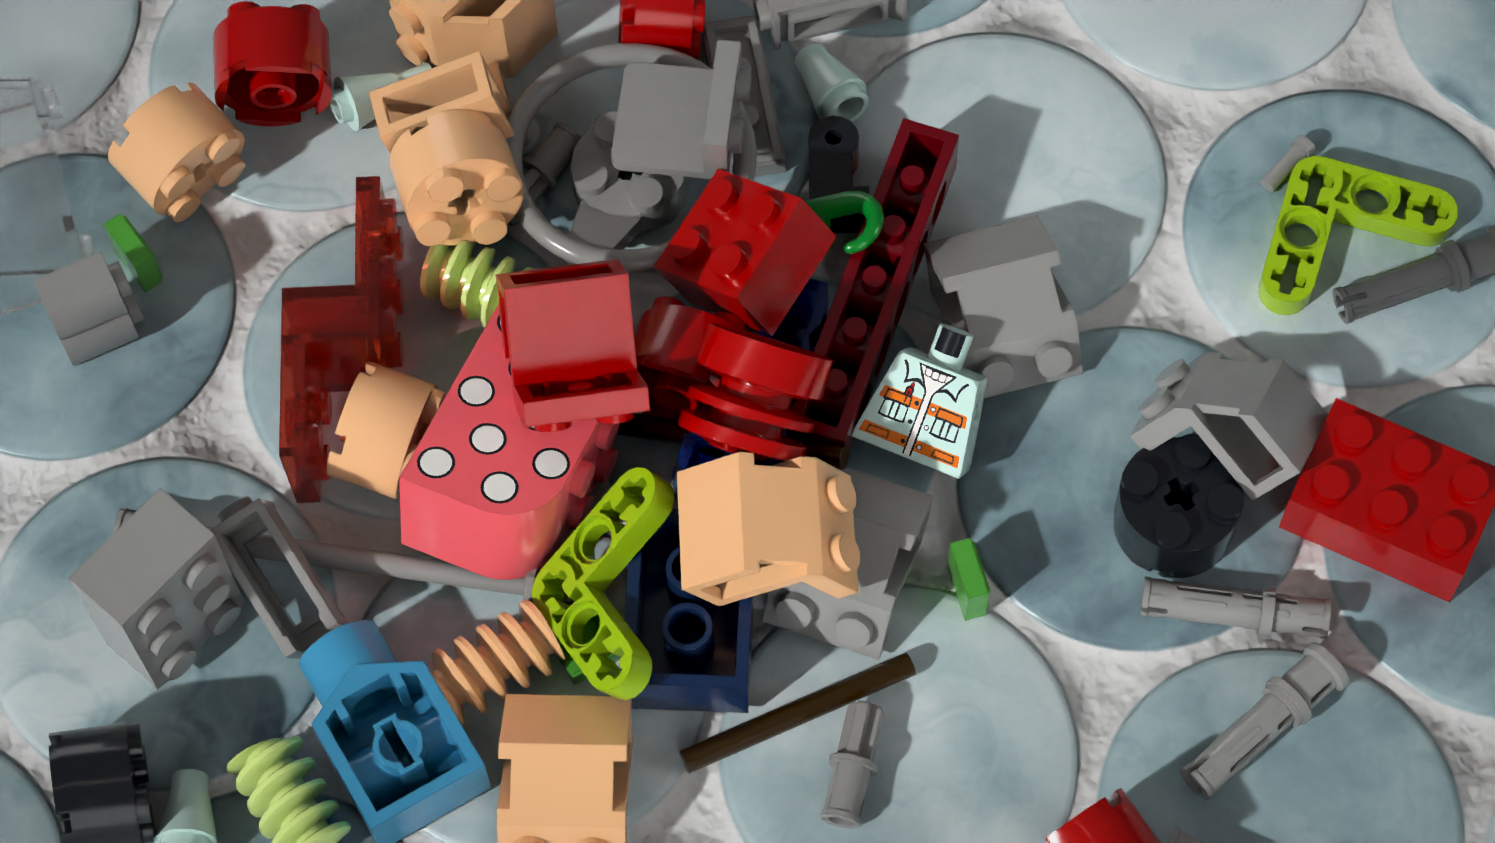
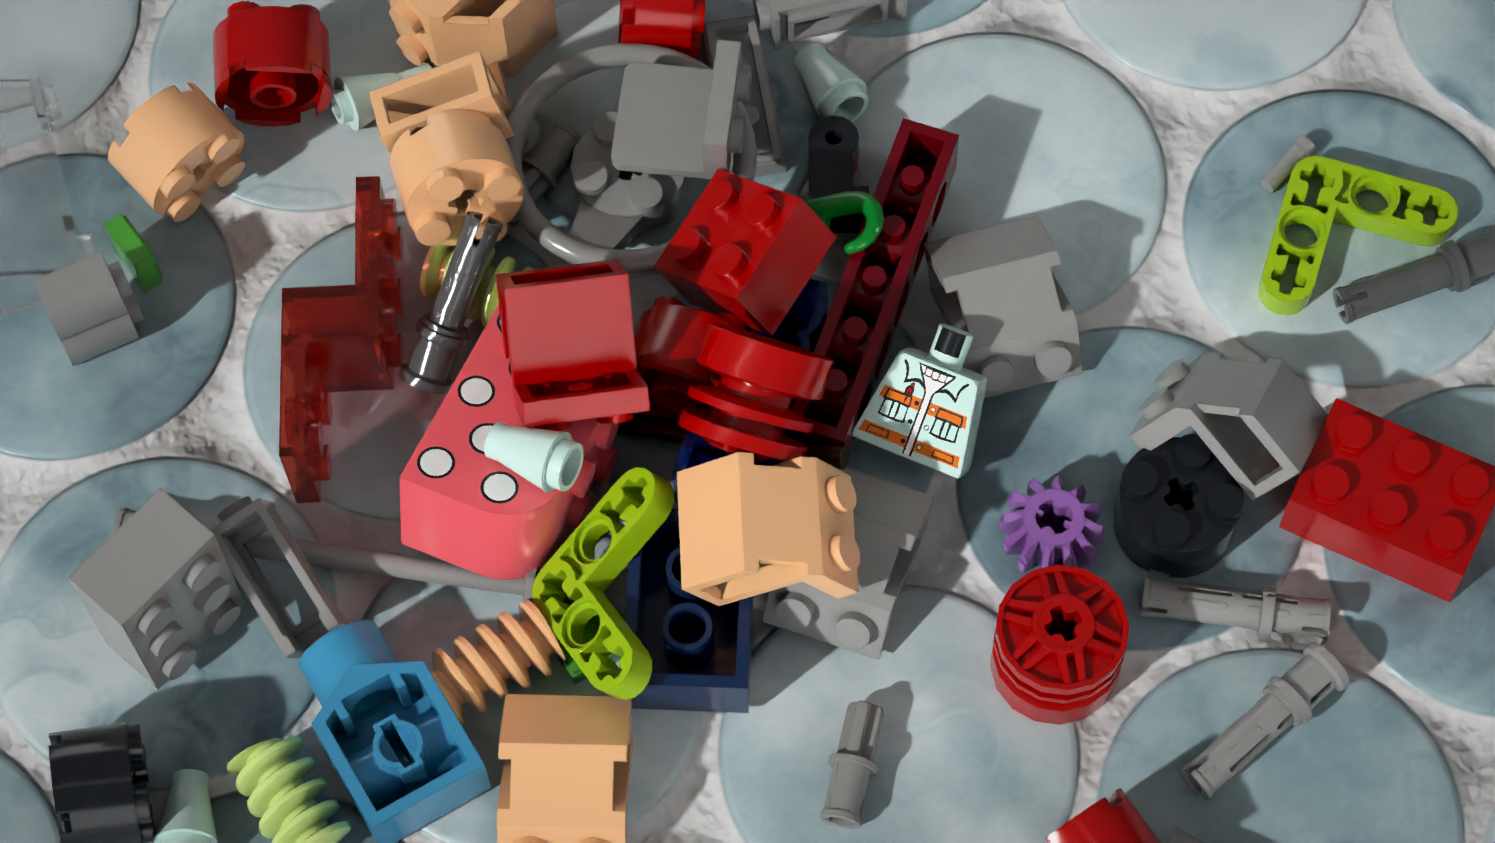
(382, 427): light nougat brick -> none
(443, 329): none -> dark grey pin
(538, 455): none -> light aqua cone
(797, 713): dark brown bar -> none
(968, 578): bright green tile -> none
(1044, 673): none -> red wheel
(1060, 511): none -> medium lavender gear

